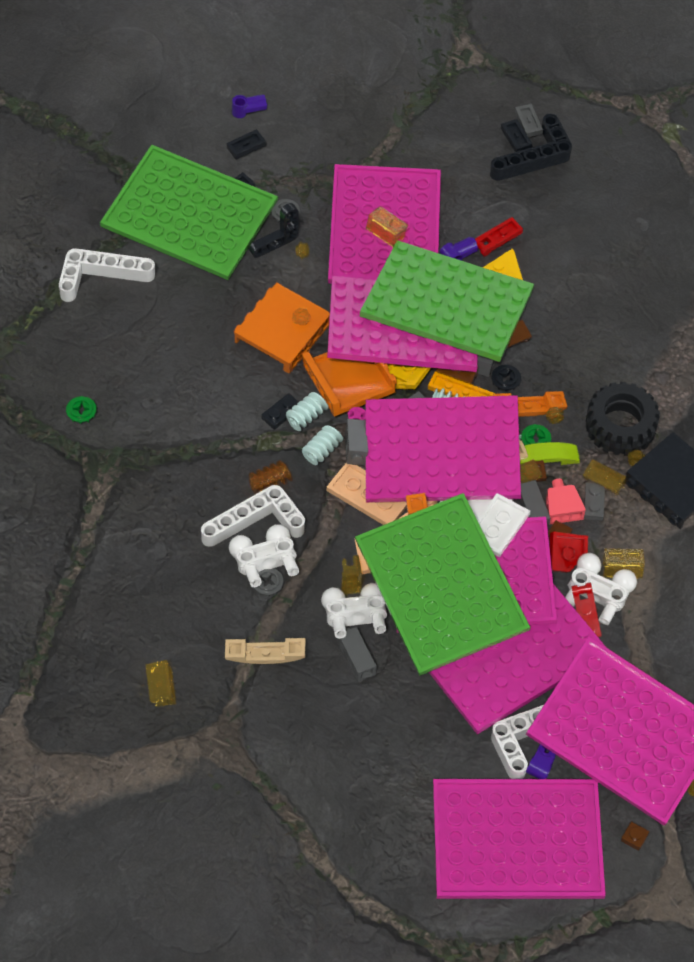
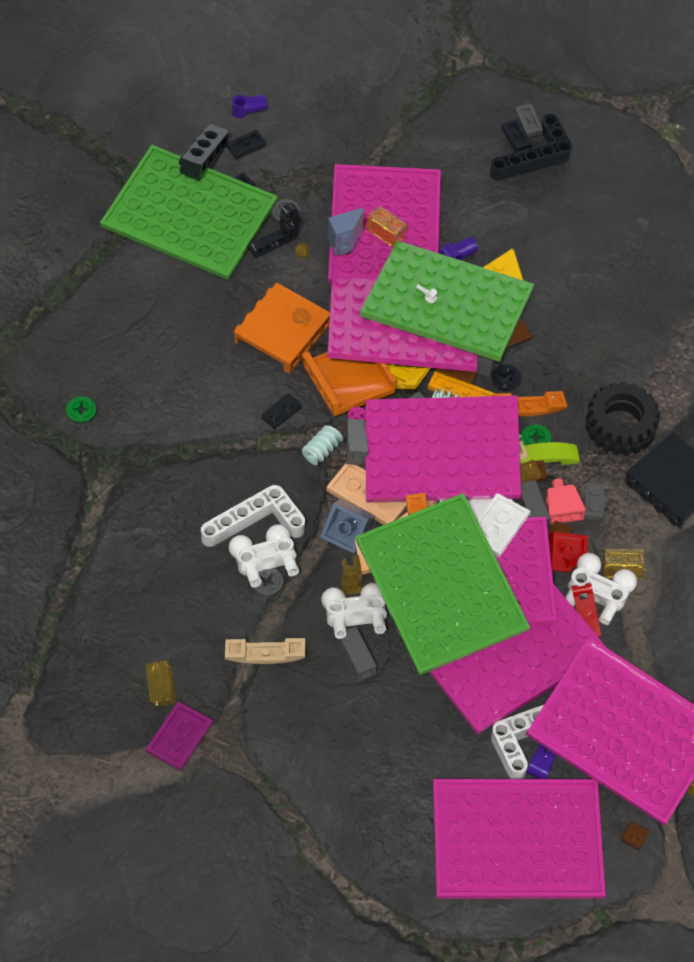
(101, 264): white beam -> none
(179, 736): none -> magenta plate
(203, 151): none -> black brick
(269, 476): clear orange piece -> none
(305, 410): light aqua piece -> none
(345, 231): none -> sand blue slope
(345, 523): none -> sand blue slope
(429, 294): none -> white hand
(498, 236): red plate -> none
(555, 415): clear yellow plate -> none
(605, 476): clear yellow hinge -> none
(635, 456): clear yellow plate -> none

